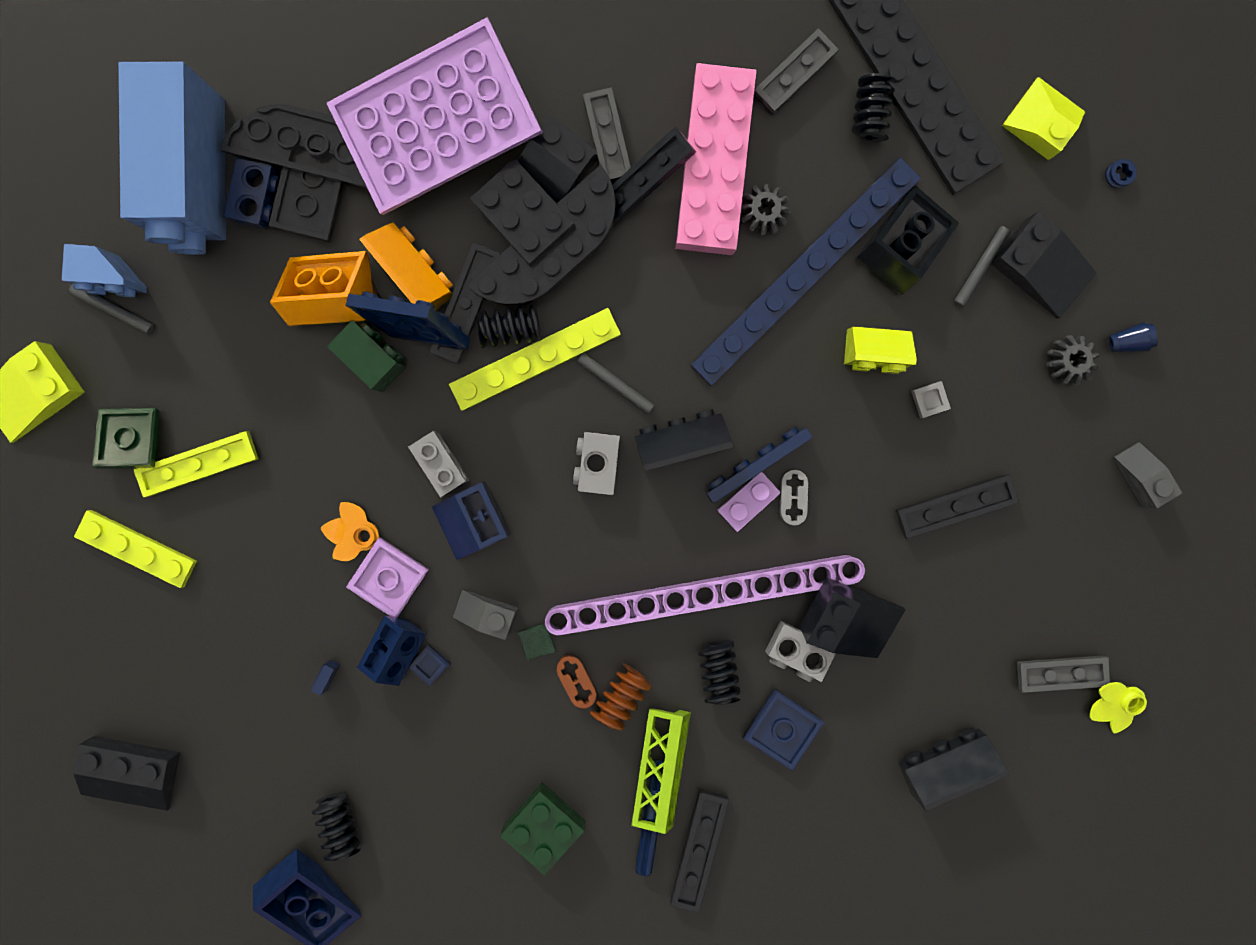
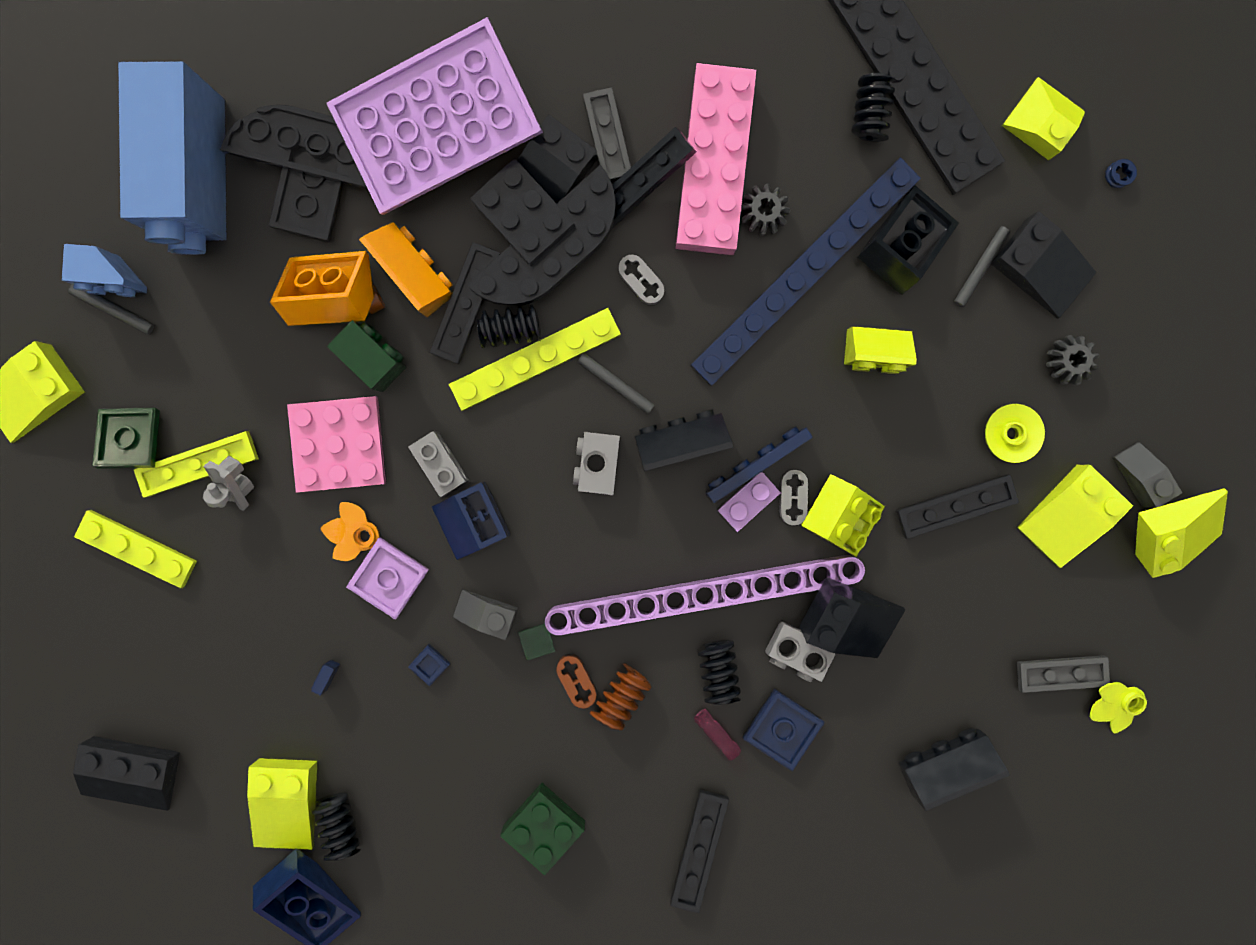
(227, 484): none -> light grey hips
(244, 194): dark blue brick -> none
(282, 803): none -> neon yellow slope
(336, 444): none -> bright pink plate
(391, 651): dark blue brick -> none
(408, 320): dark blue plate -> none
(646, 274): none -> light grey beam
(649, 838): dark blue axle -> none
(672, 770): lime fence -> none
(717, 734): none -> clear pink axle
(795, 70): dark grey plate -> none
(843, 515): none -> neon yellow slope
(930, 399): light grey plate -> none
(1028, 429): none -> neon yellow dish
(1074, 515): none -> neon yellow slope
(1136, 338): dark blue cone -> none
(1179, 531): none -> neon yellow slope

